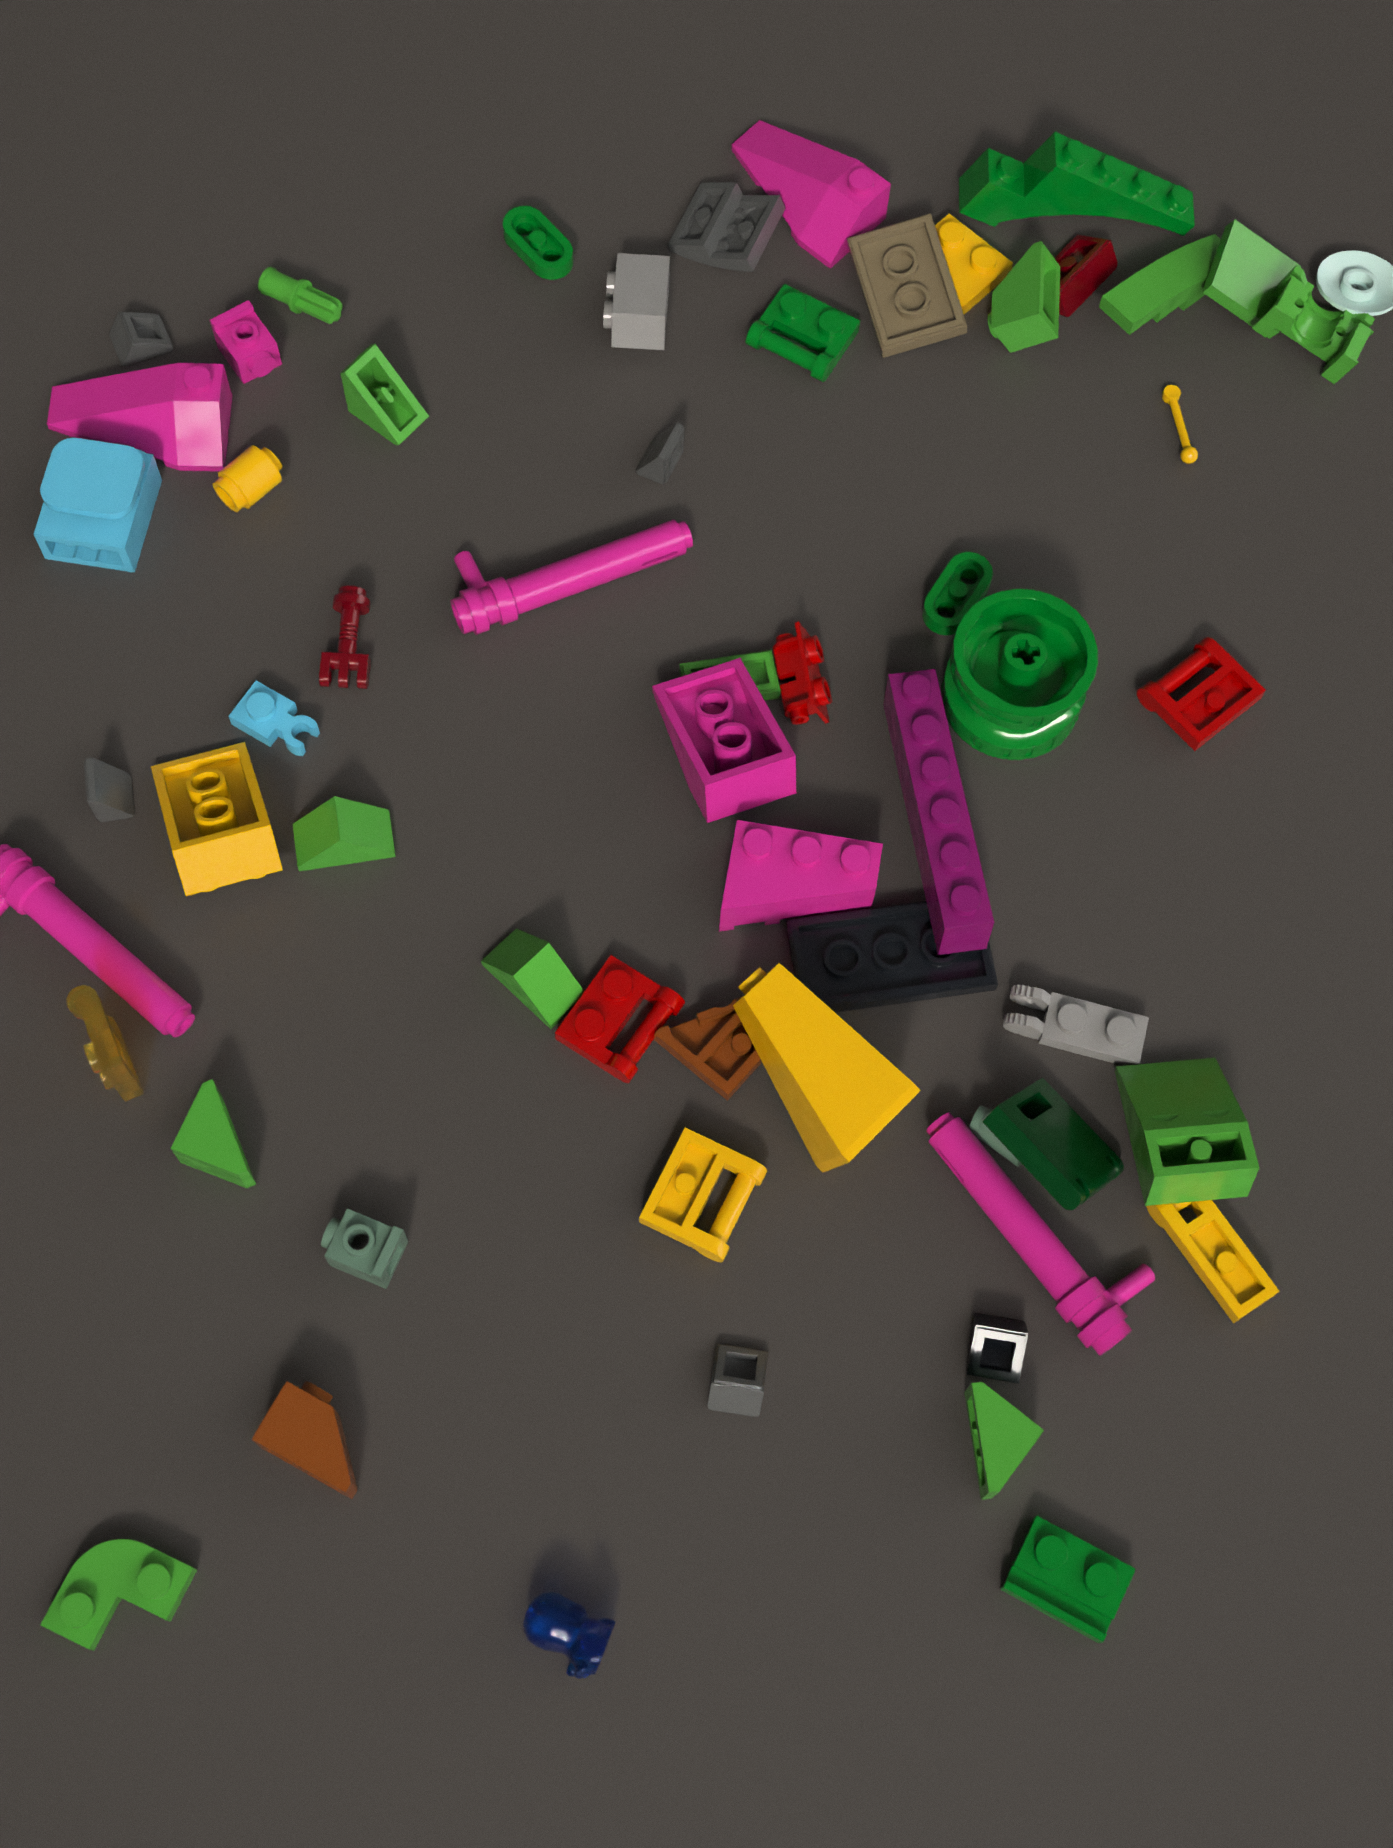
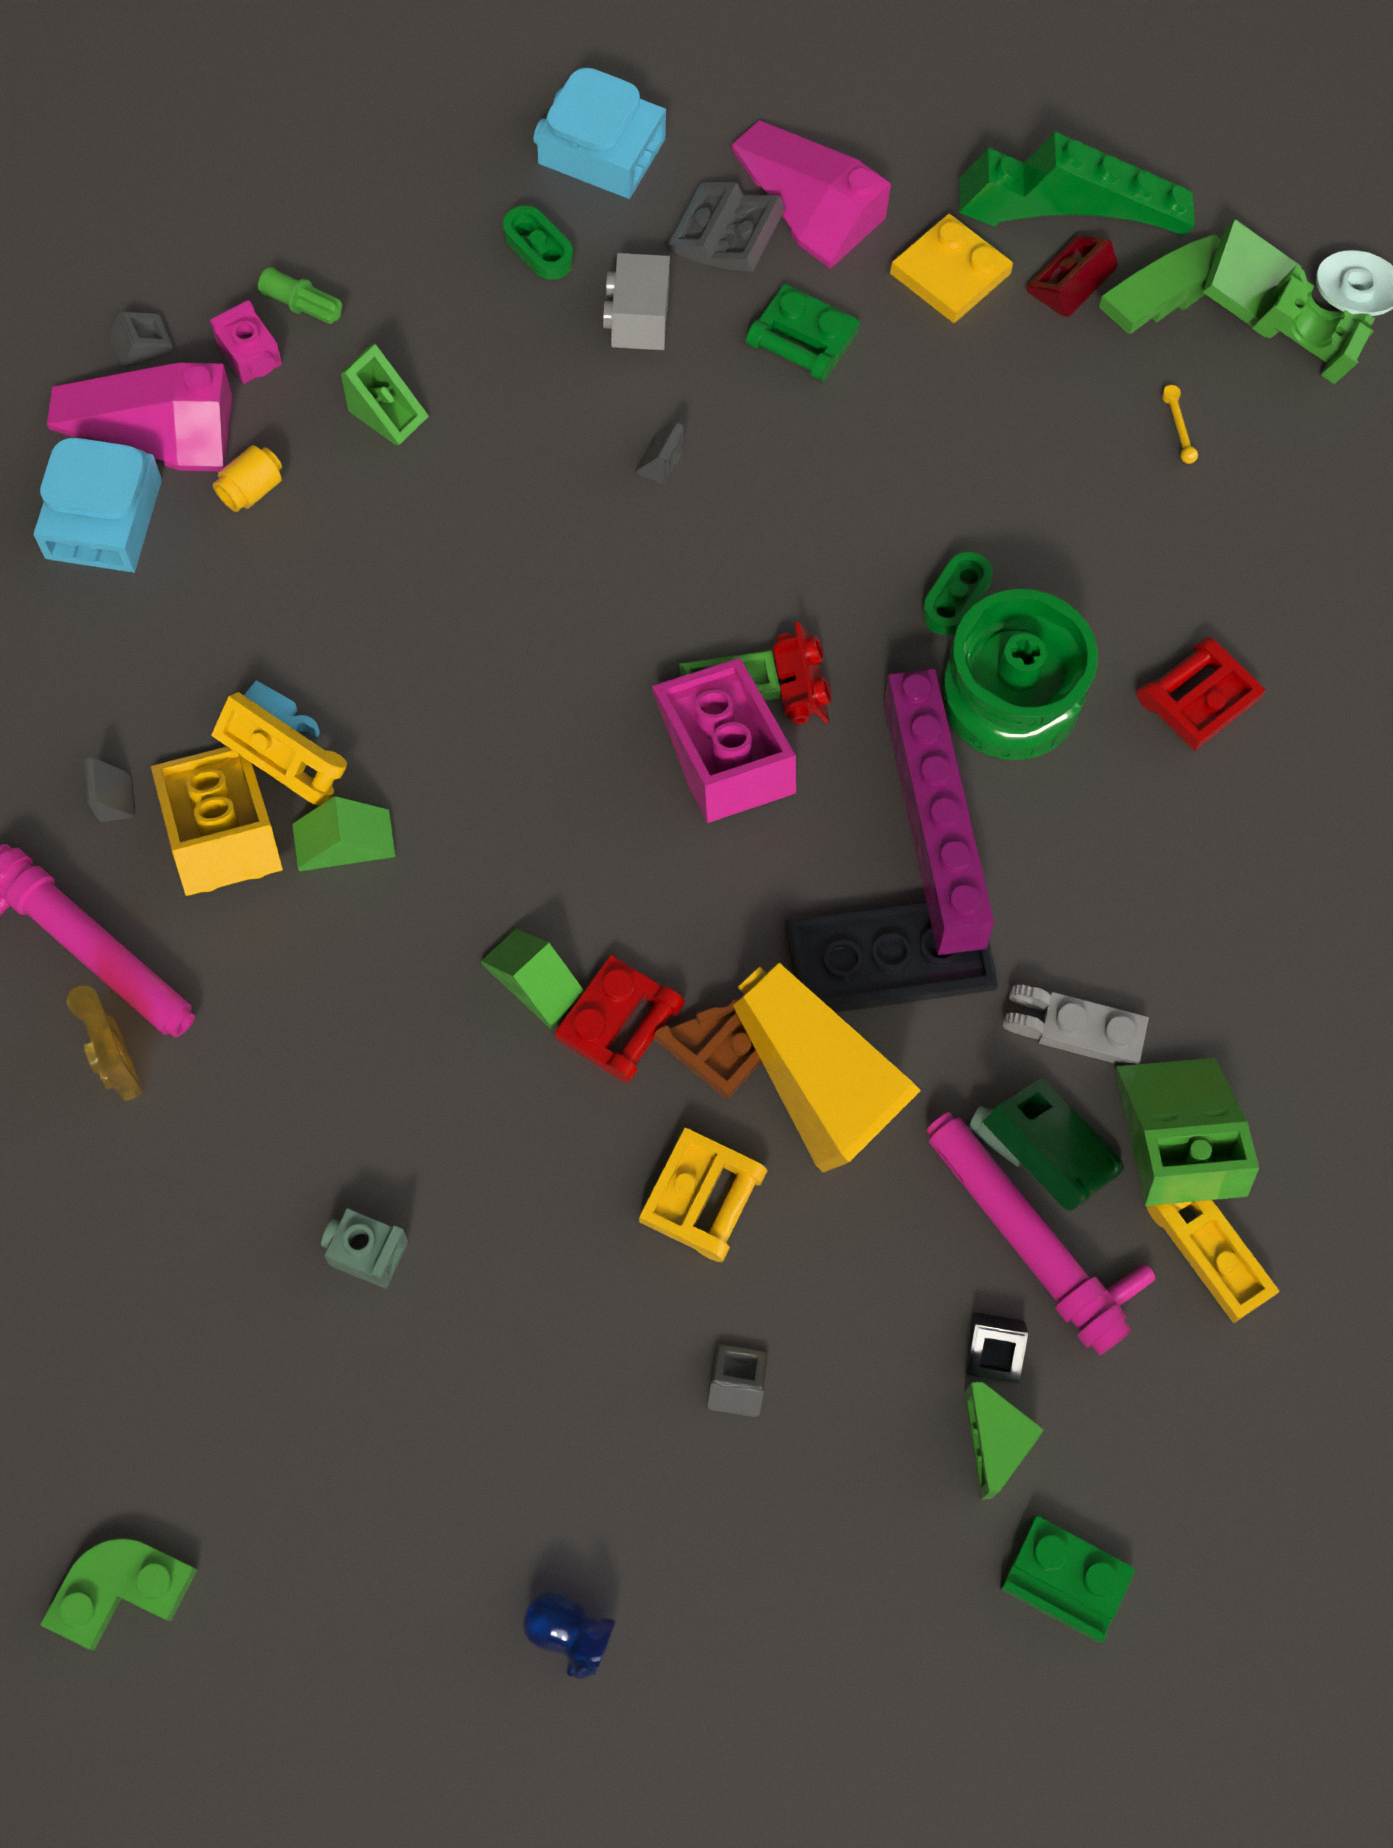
(210, 1140): bright green slope -> none
(278, 749): none -> yellow plate
(308, 1436): dark orange slope -> none
(351, 603): dark red hinge -> none
(504, 599): dark pink cylinder -> none
(601, 132): none -> medium azure brick
(795, 874): dark pink wedge -> none
(907, 285): dark tan tile -> none
(1027, 301): bright green slope -> none

